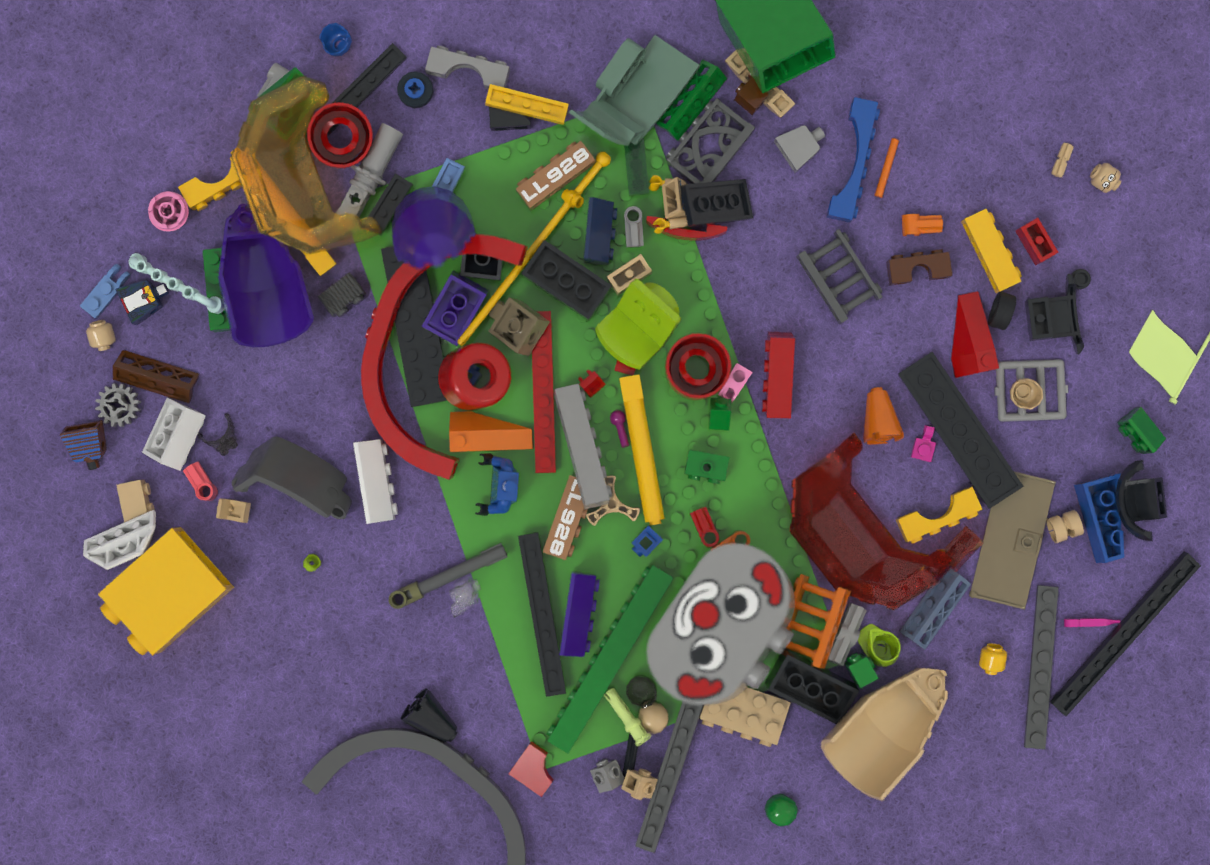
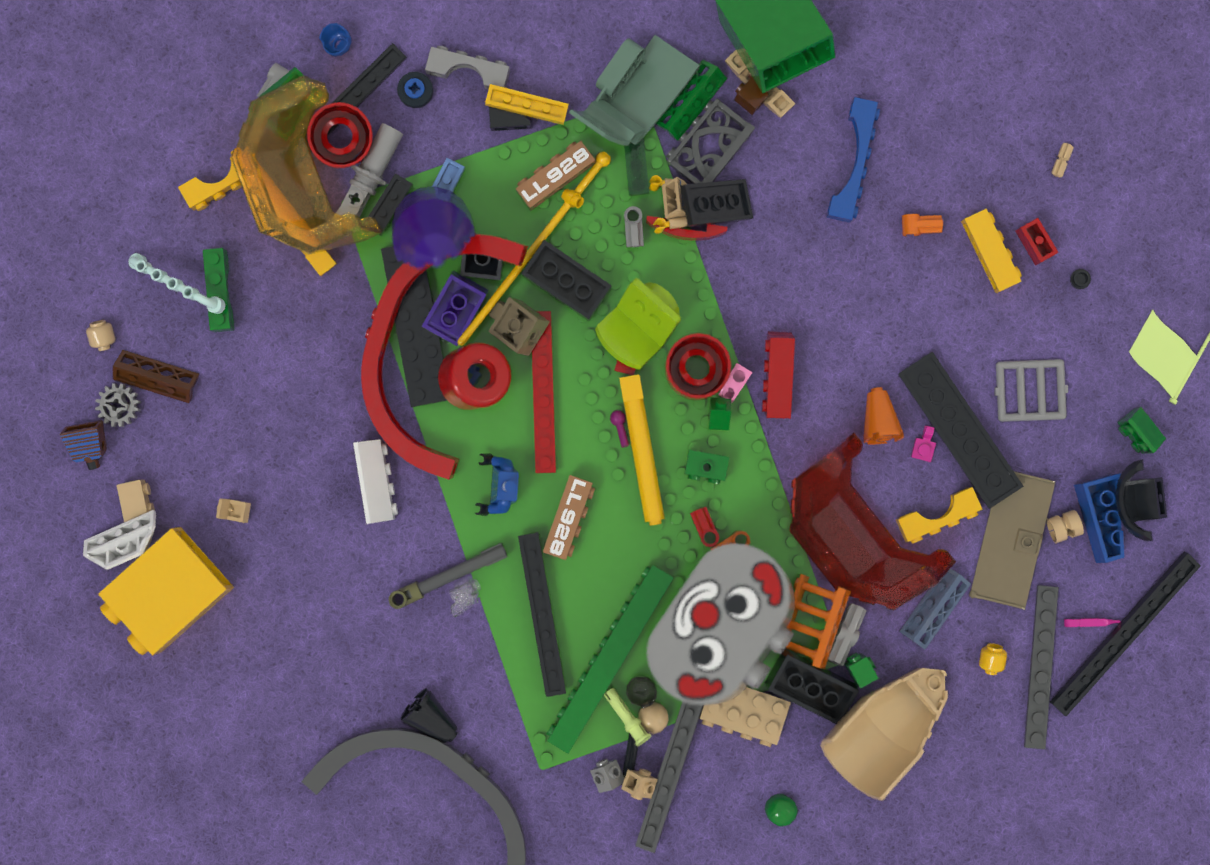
(104, 292): medium blue hinge -> none
(141, 299): torso -> none
(168, 211): bright pink cone -> none
(173, 434): white slope -> none
(200, 480): coral piece -> none
(226, 442): clear smoke helmet -> none
(260, 285): dark purple windscreen -> none
(296, 475): dark grey panel -> none
(316, 560): lime hinge -> none
(342, 295): dark grey brick -> none
(483, 433): orange wedge -> none
(531, 769): tile -> none
(578, 613): dark purple slope -> none
(581, 446): light grey brick -> none
(592, 383): red tile -> none
(599, 231): dark blue slope -> none
(613, 506): tan piece -> none
(627, 273): tan brick -> none
(652, 535): blue window -> none
(799, 146): light grey torso -> none
(830, 294): dark grey fence -> none
(869, 639): lime helmet -> none
(886, 167): orange bar -> none
(937, 265): reddish brown arch -> none
(963, 547): clear red brick -> none
(972, 341): red wedge -> none
(1002, 311): black tyre -> none
(1026, 393): tan hair -> none
(1055, 317): black piece -> none
(1105, 177): tan head -> none

